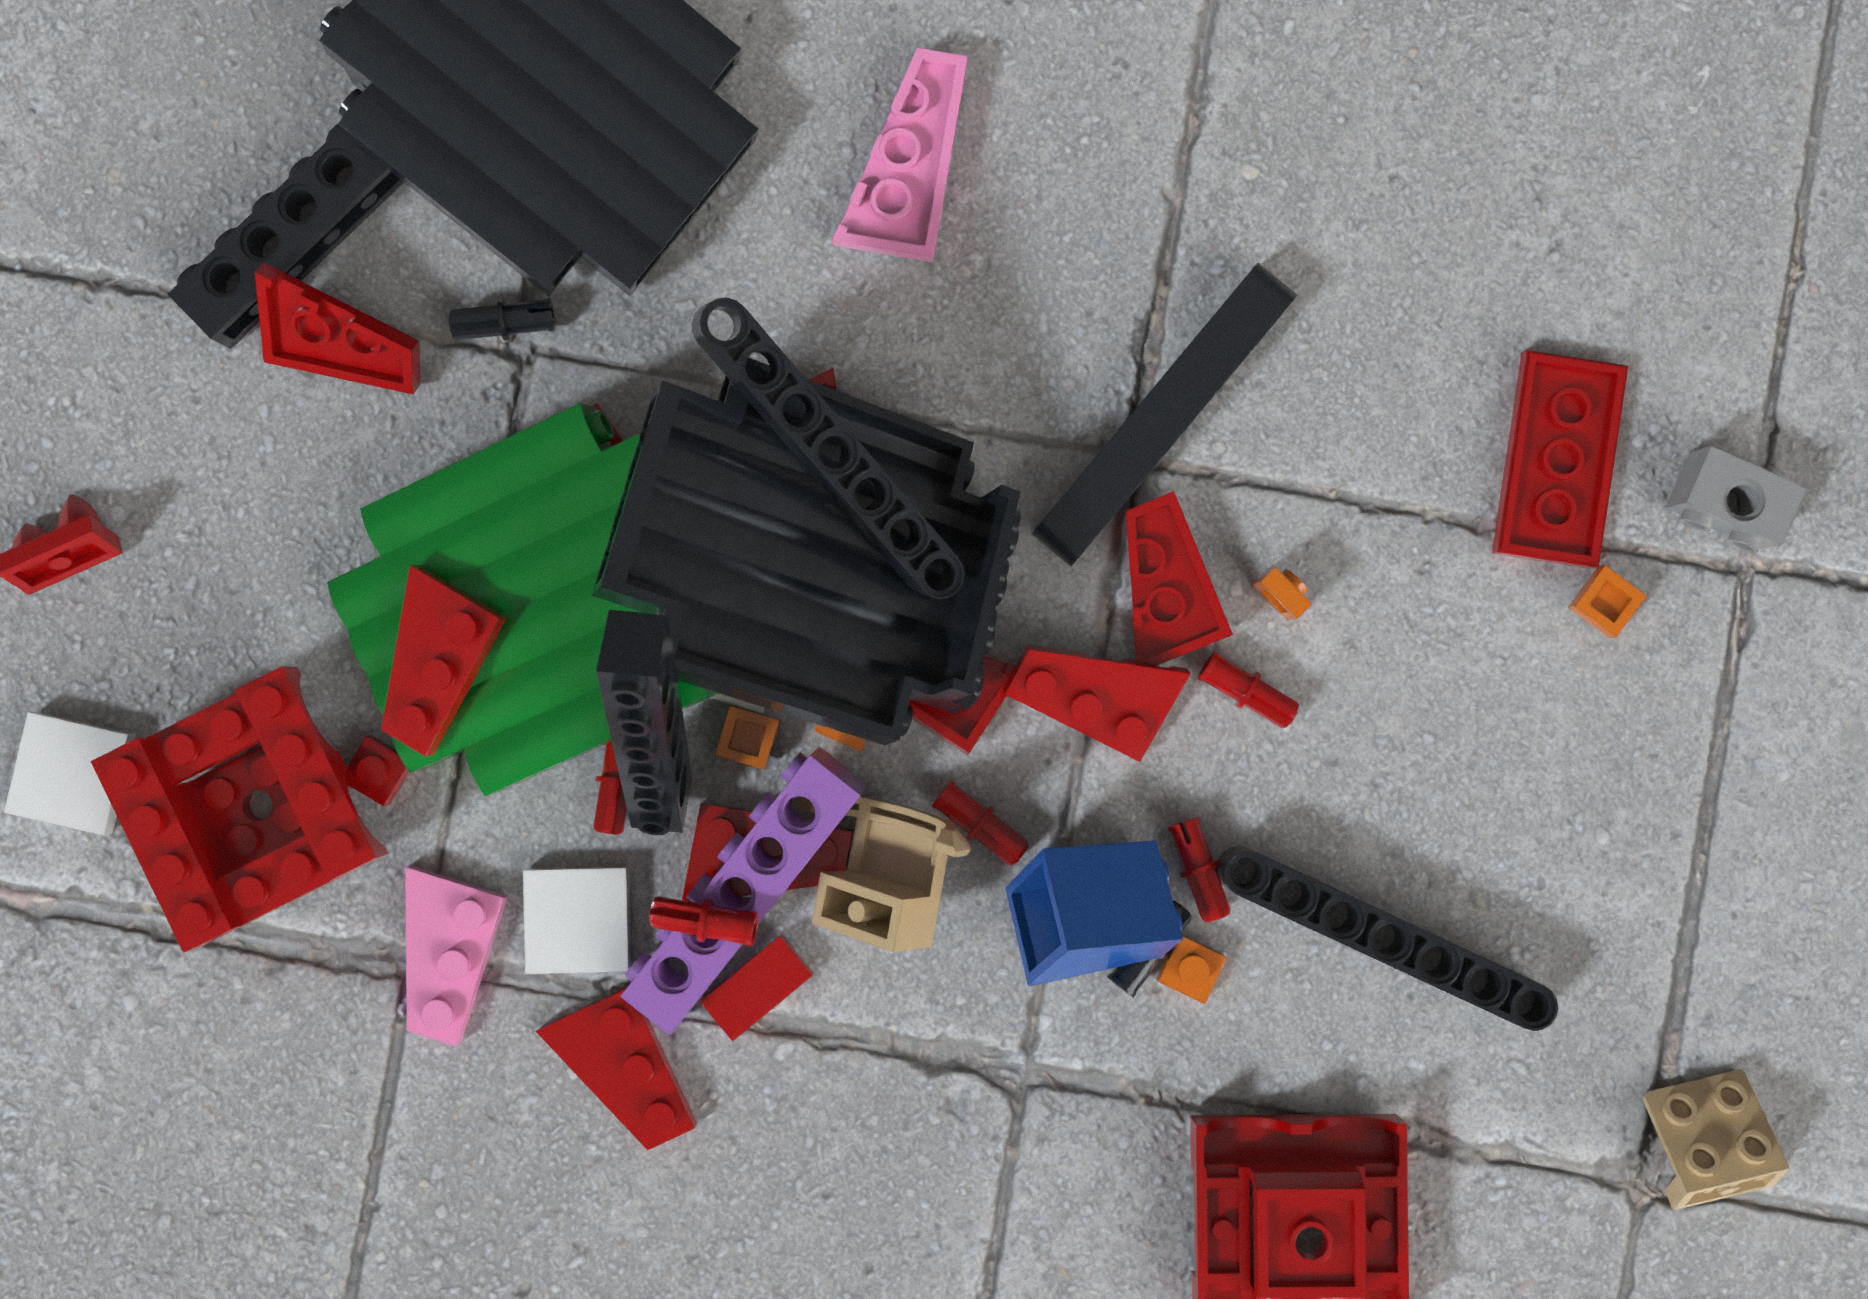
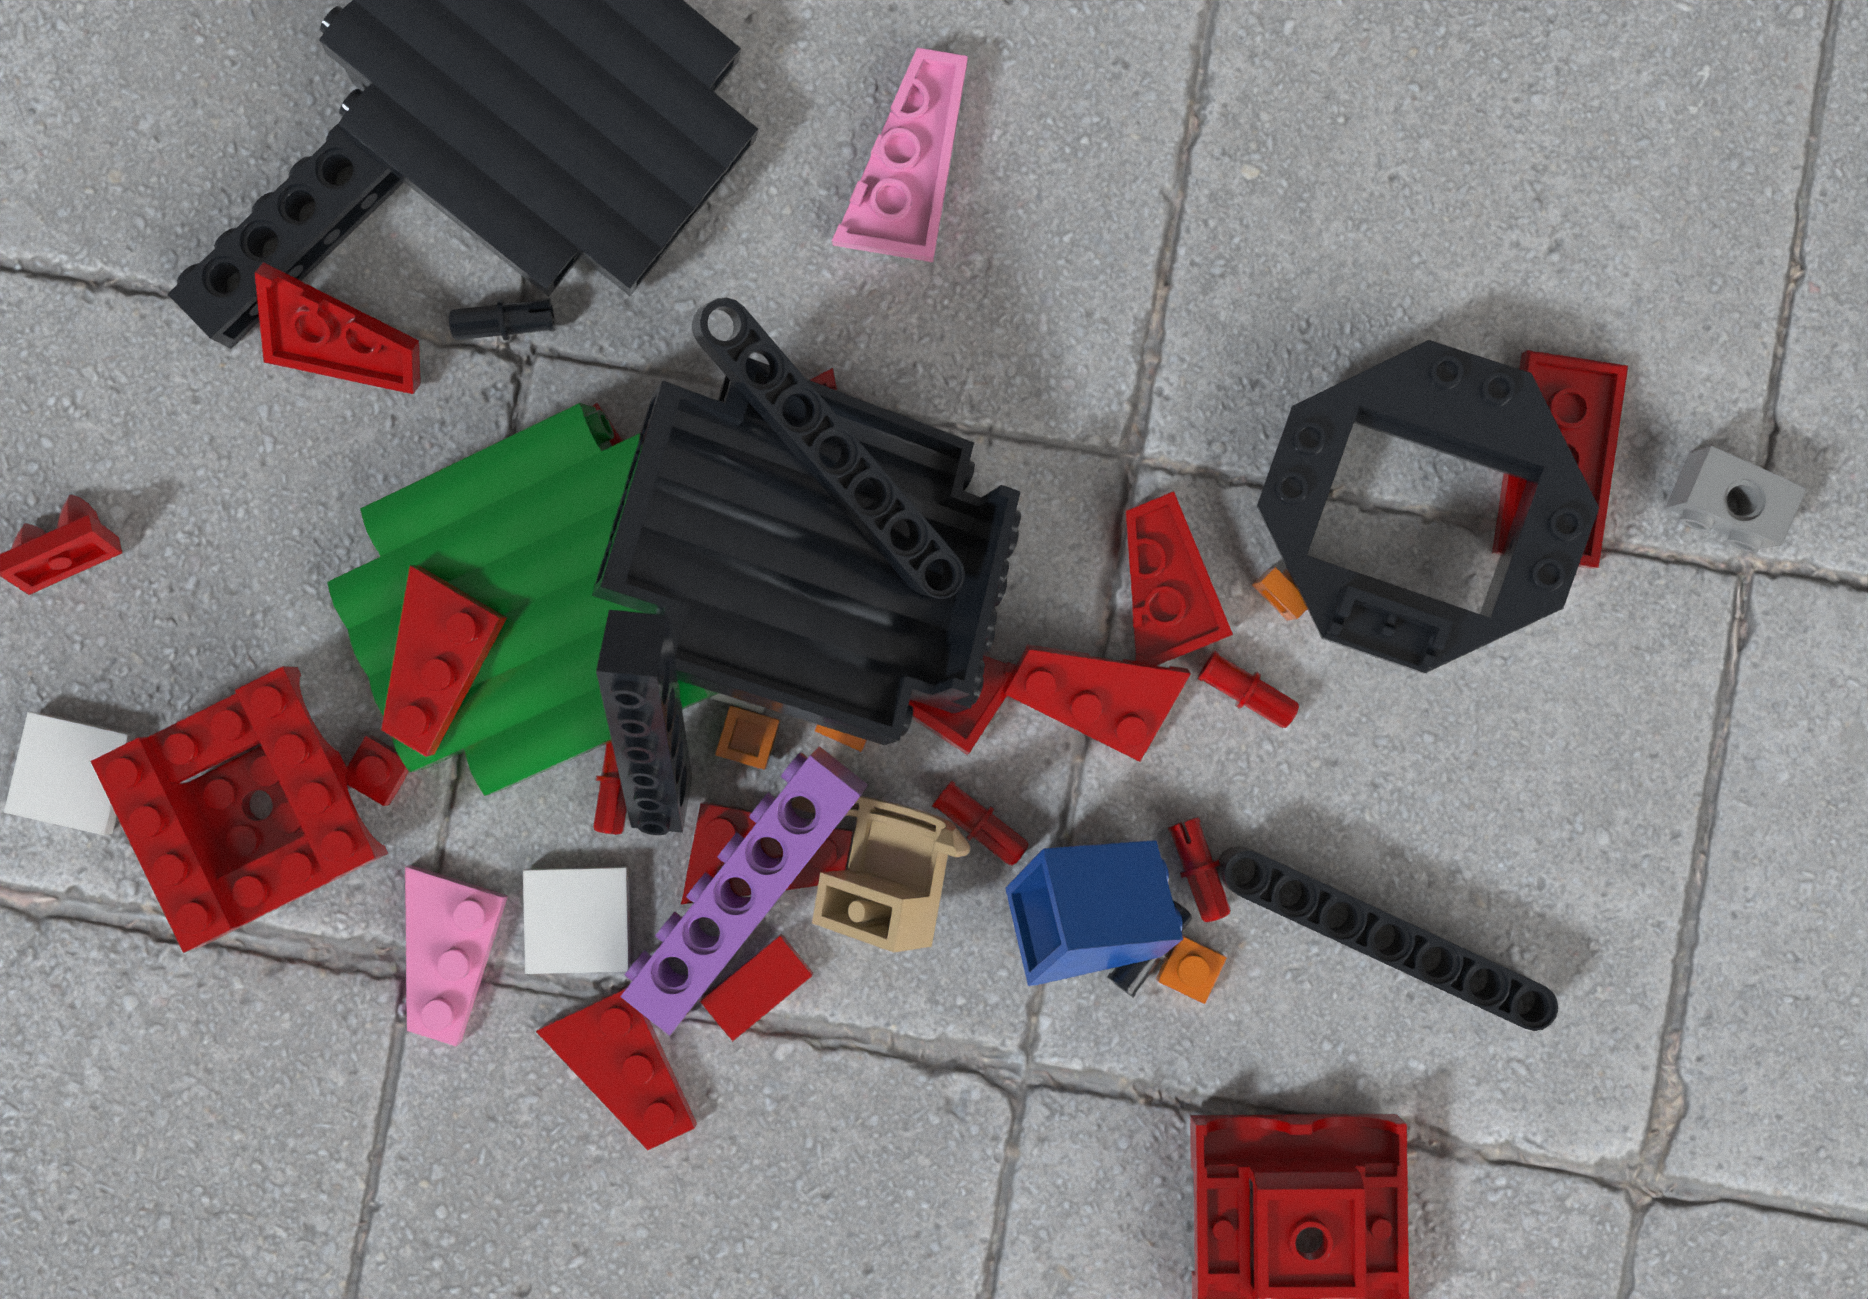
(704, 920): red axle -> none
(1164, 414): black beam -> none
(1462, 410): none -> black hinge
(1607, 601): orange plate -> none
(1715, 1139): tan bracket -> none

